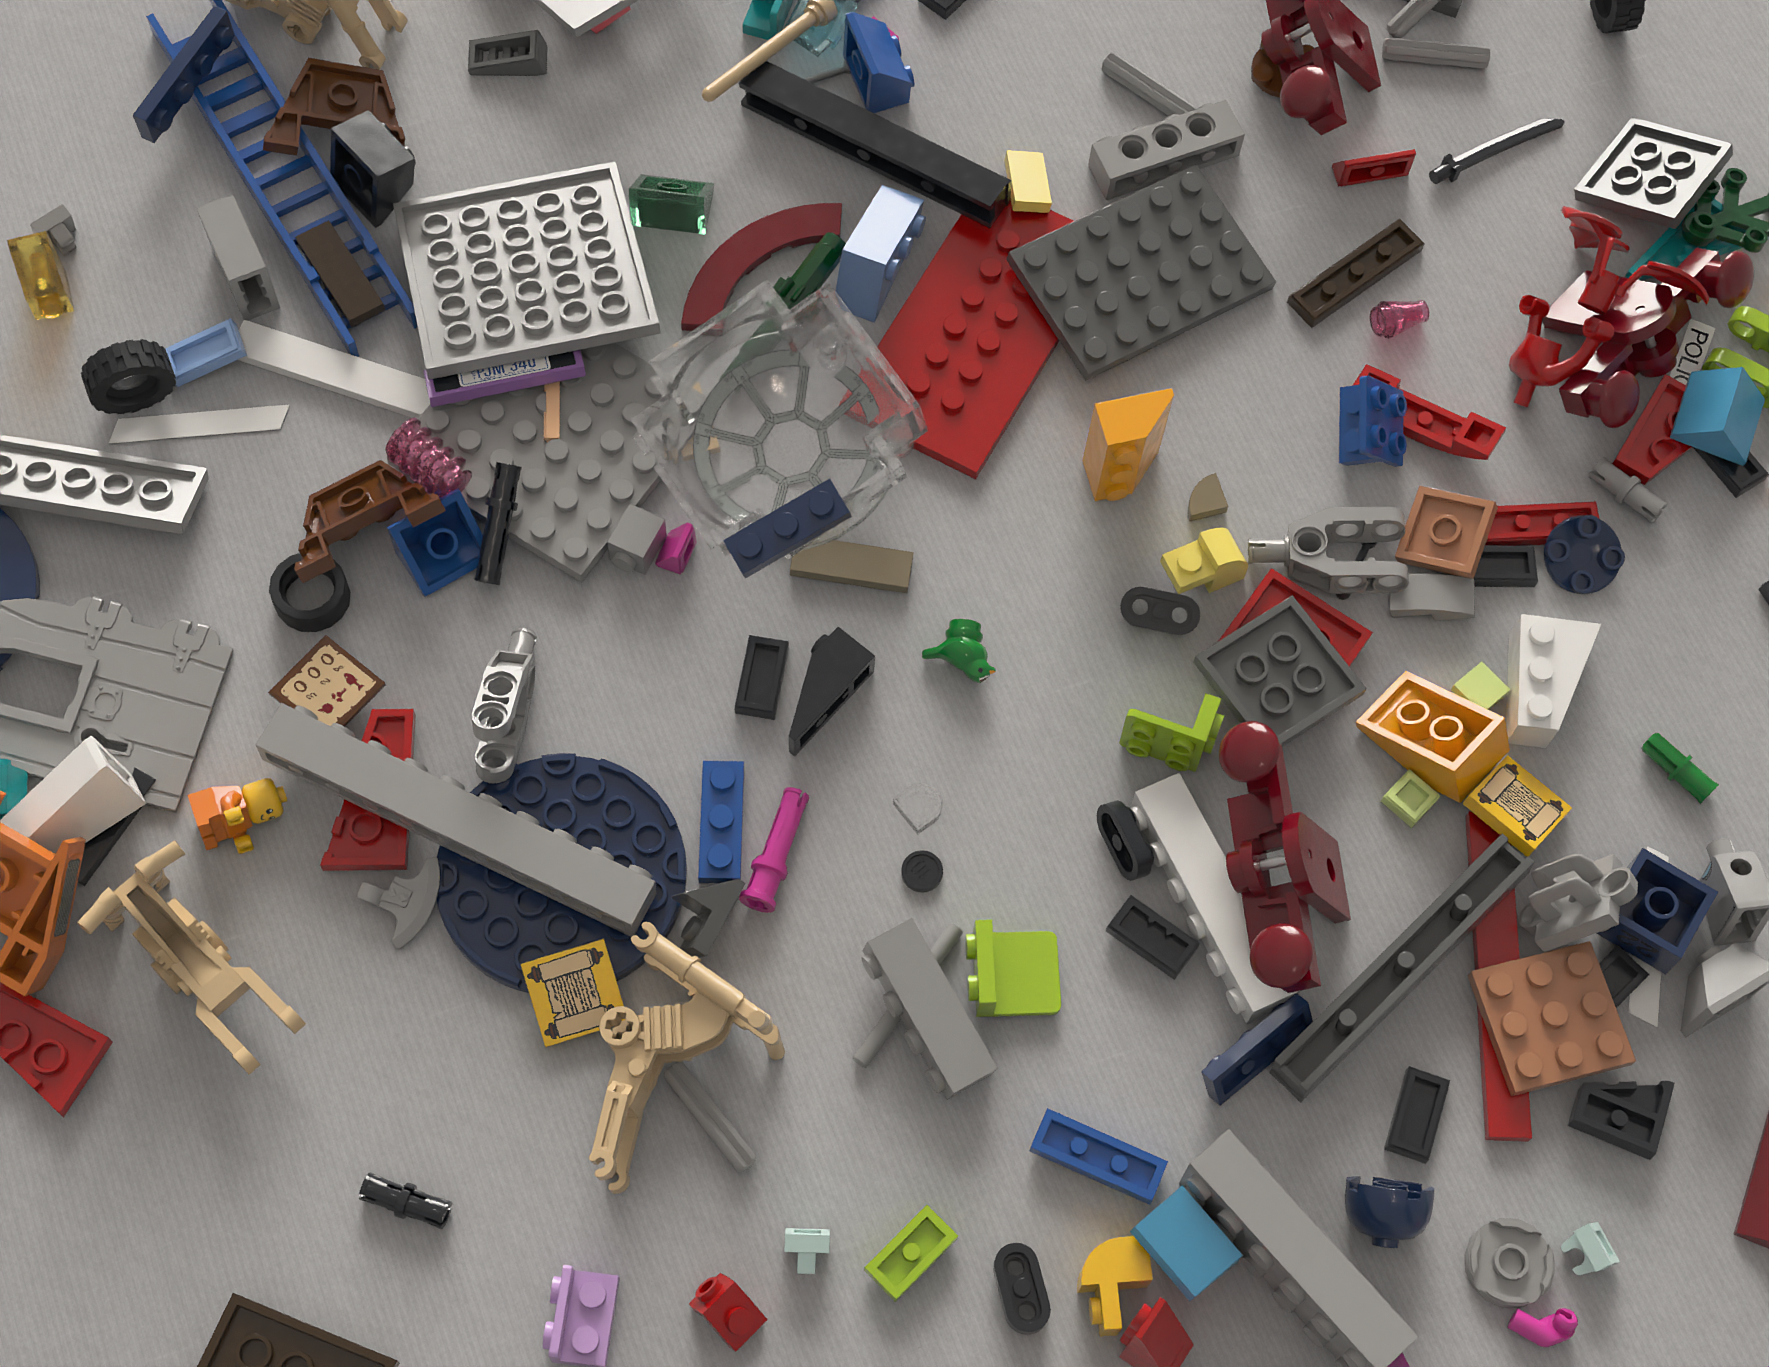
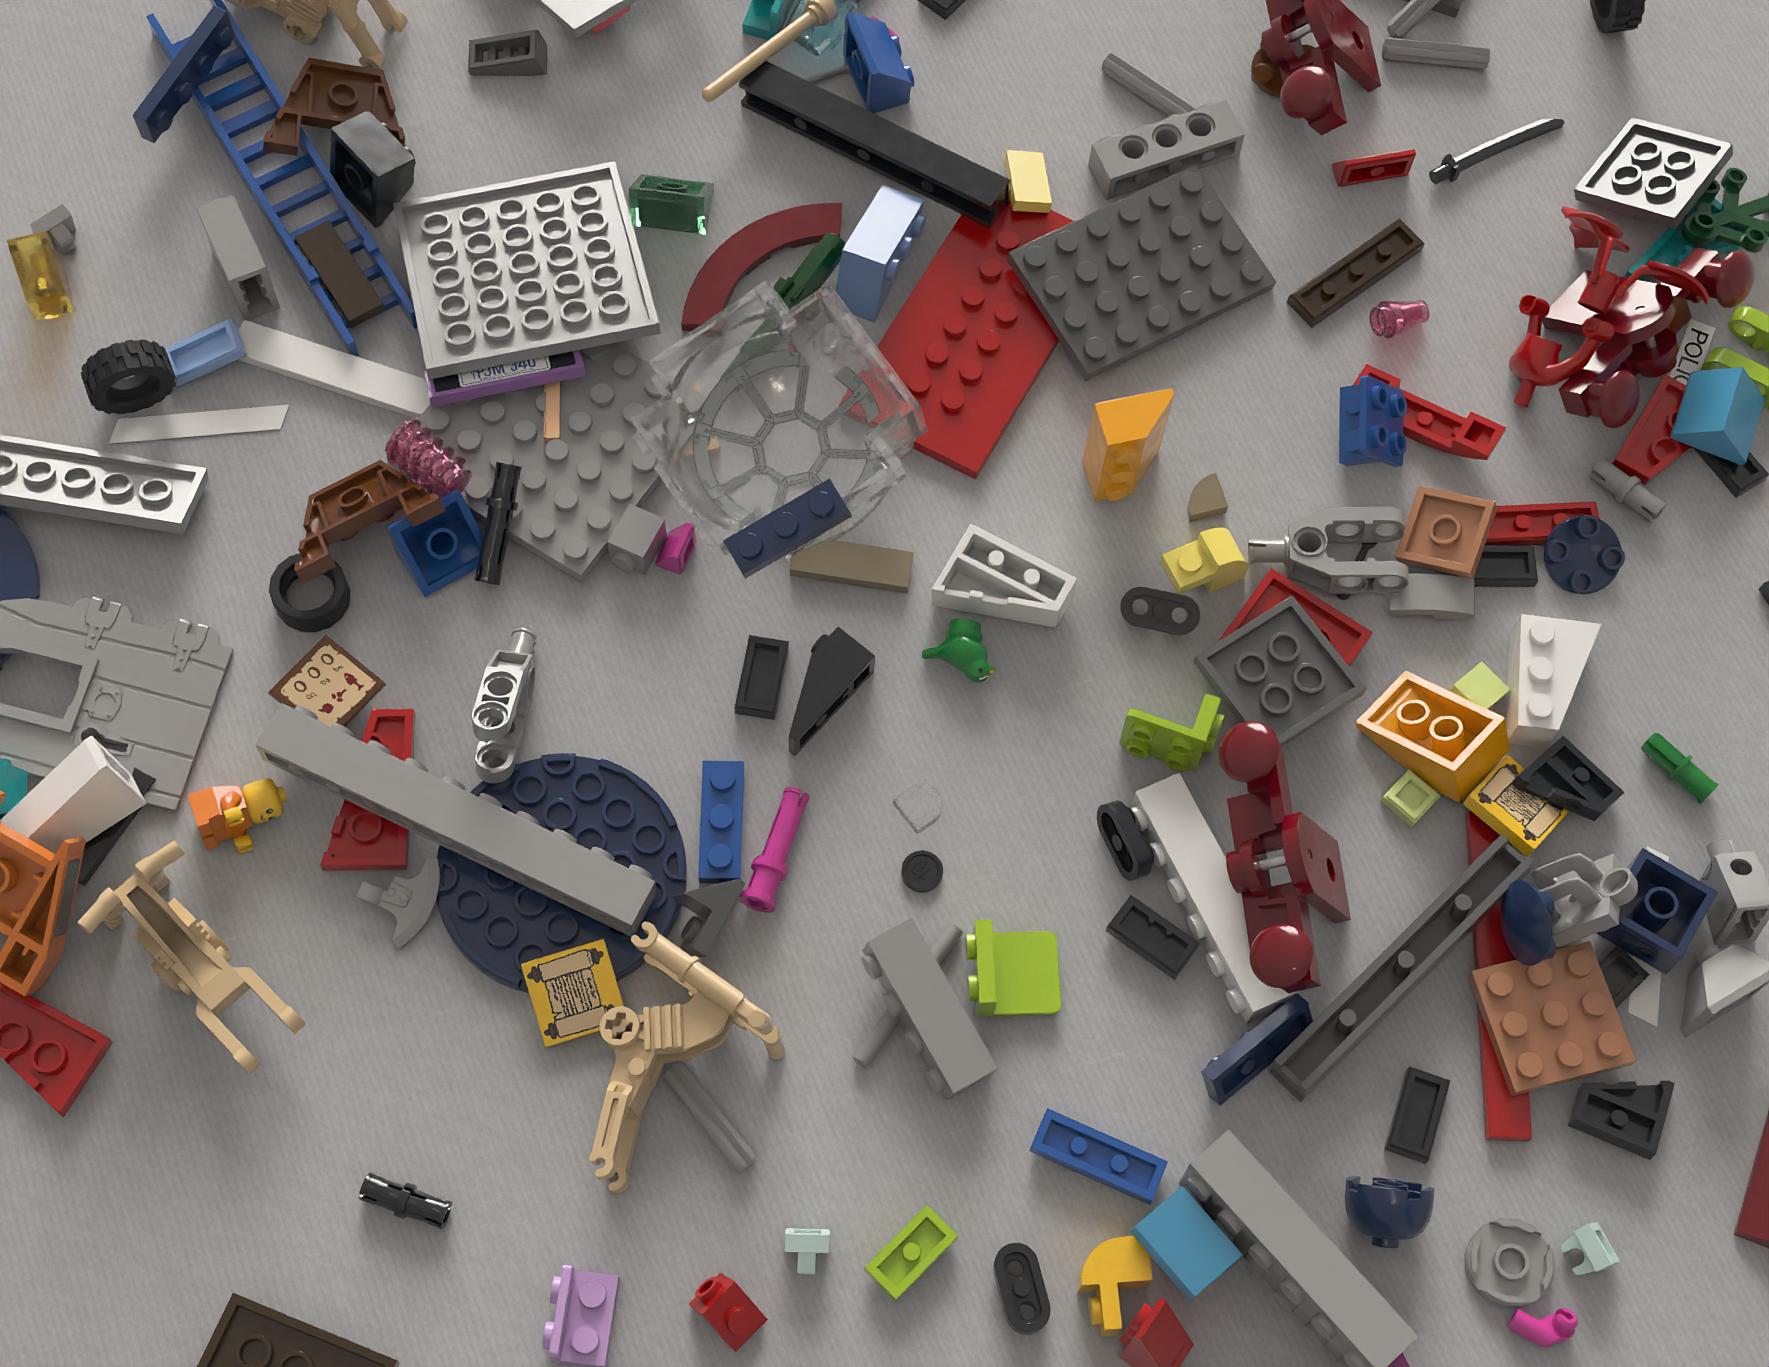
(1002, 582): none -> white wedge
(1527, 922): none -> dark blue dish
(1569, 781): none -> black wing

